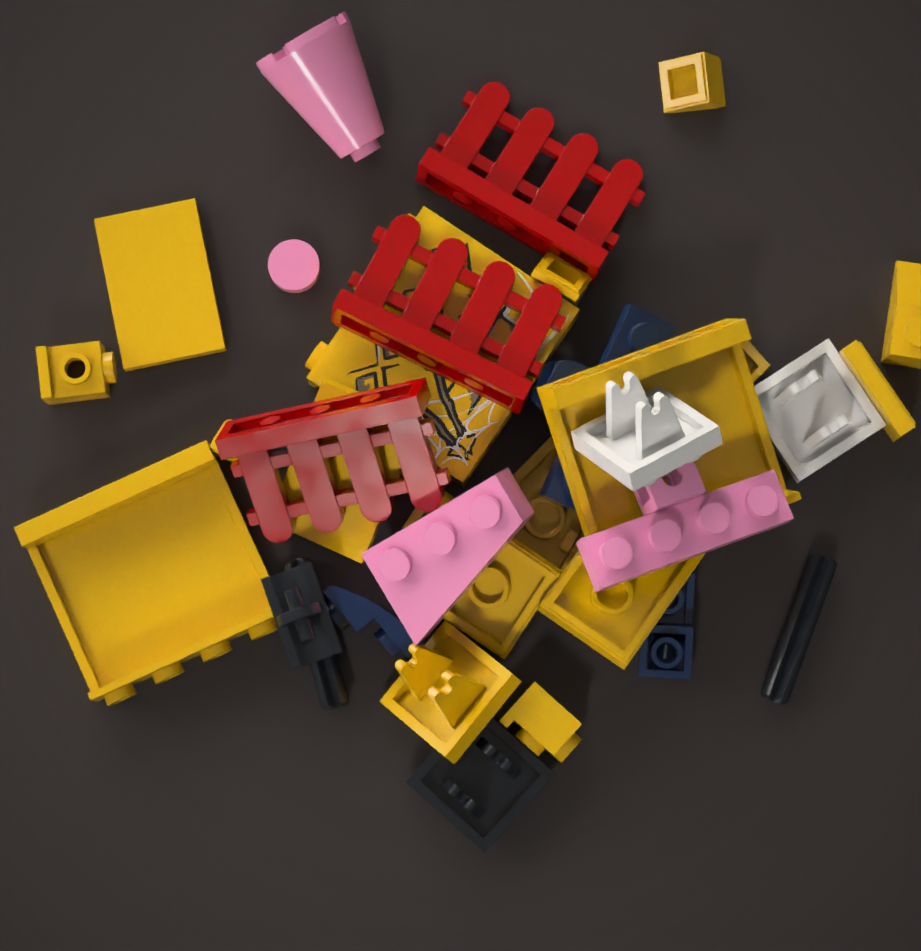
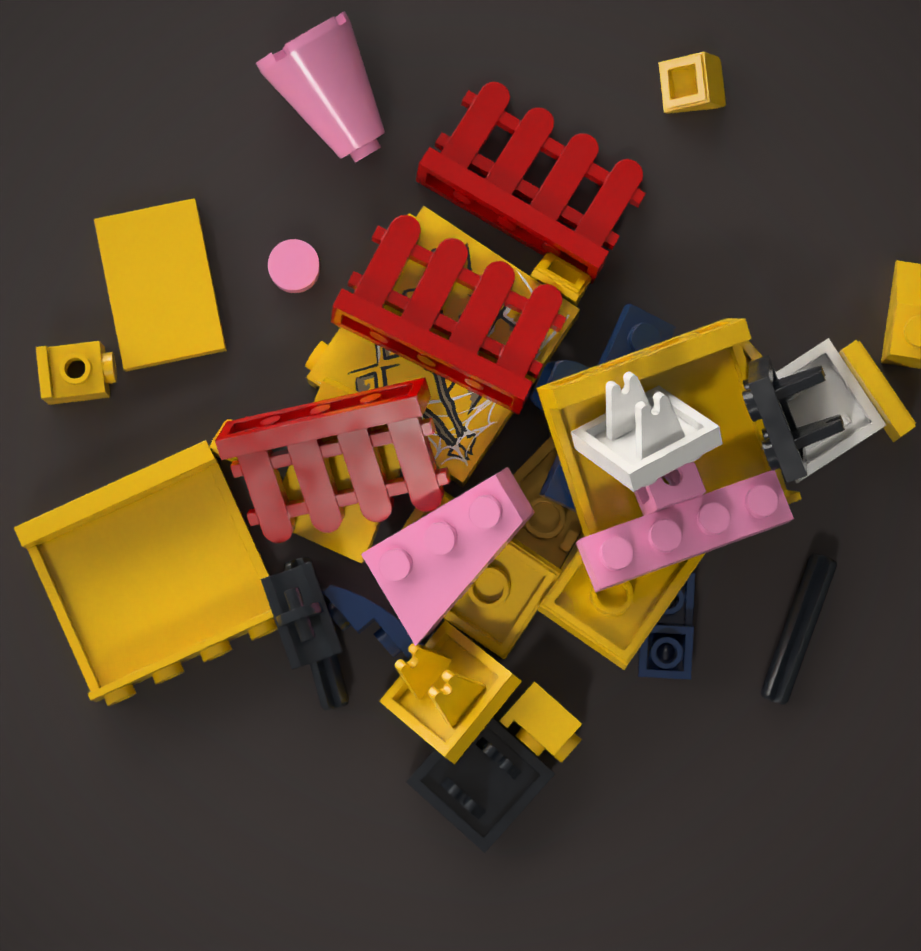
(766, 400): none -> black plate

